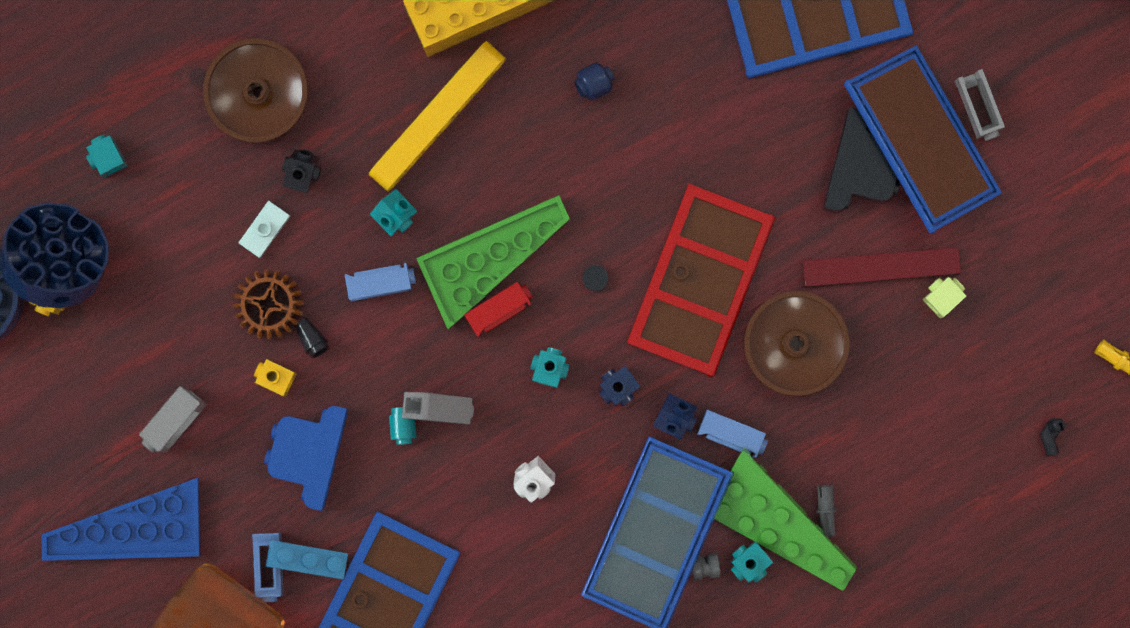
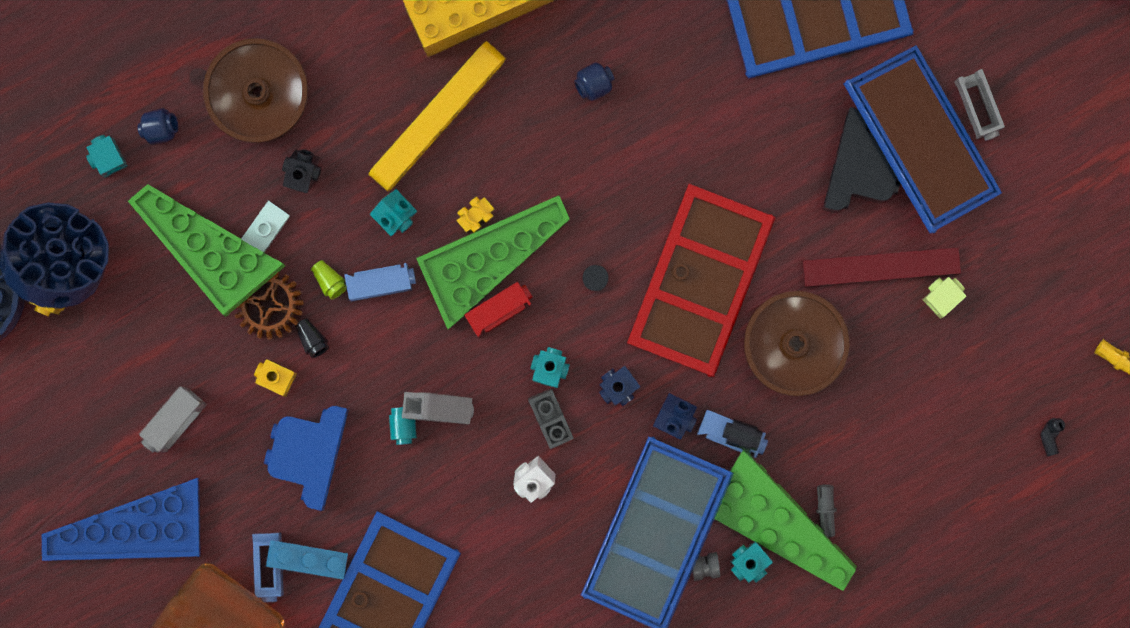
(158, 126): none -> dark blue head
(214, 258): none -> bright green wing
(329, 280): none -> lime cone
(470, 218): none -> yellow piece
(550, 418): none -> dark grey slope
(742, 435): none -> black brick

